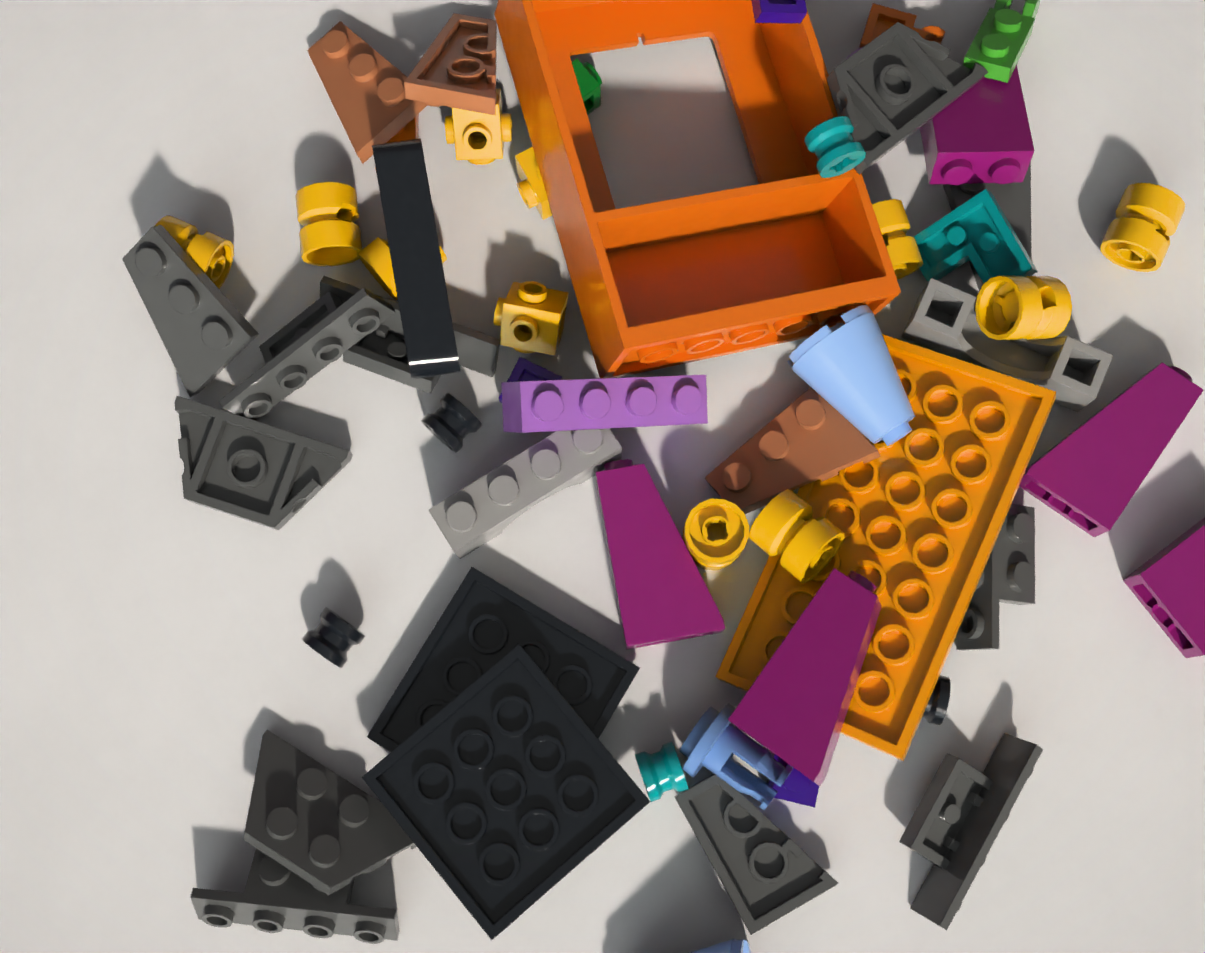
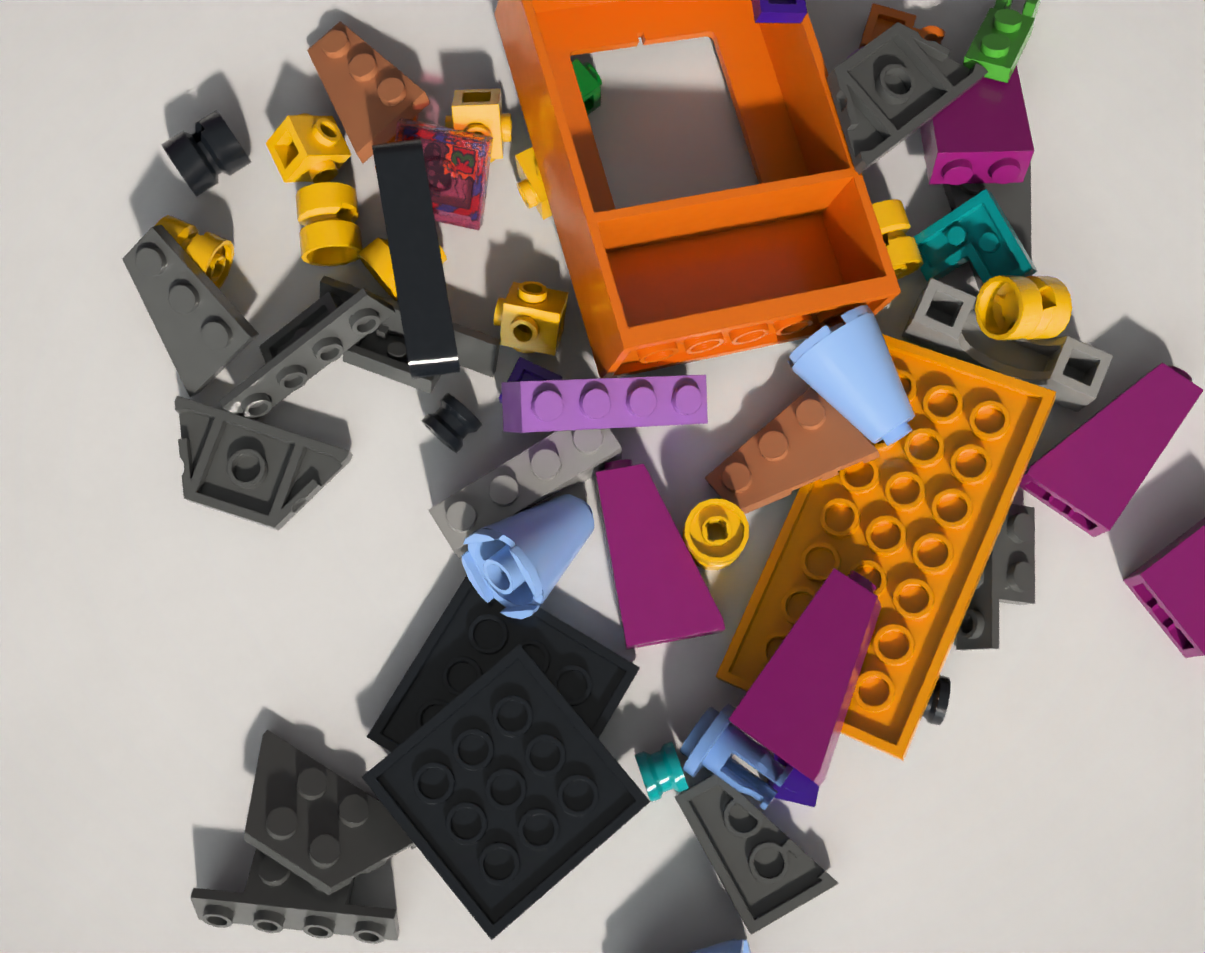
(206, 153): none -> black wheel
(308, 148): none -> yellow brick
(333, 637): black wheel -> none
(455, 169): none -> clear pink tile
(458, 67): nougat wing -> none
(527, 553): none -> light blue cone
(790, 530): yellow wheel -> none
(835, 147): teal wheel -> none
(961, 821): dark grey bracket -> none
(1142, 227): yellow wheel -> none

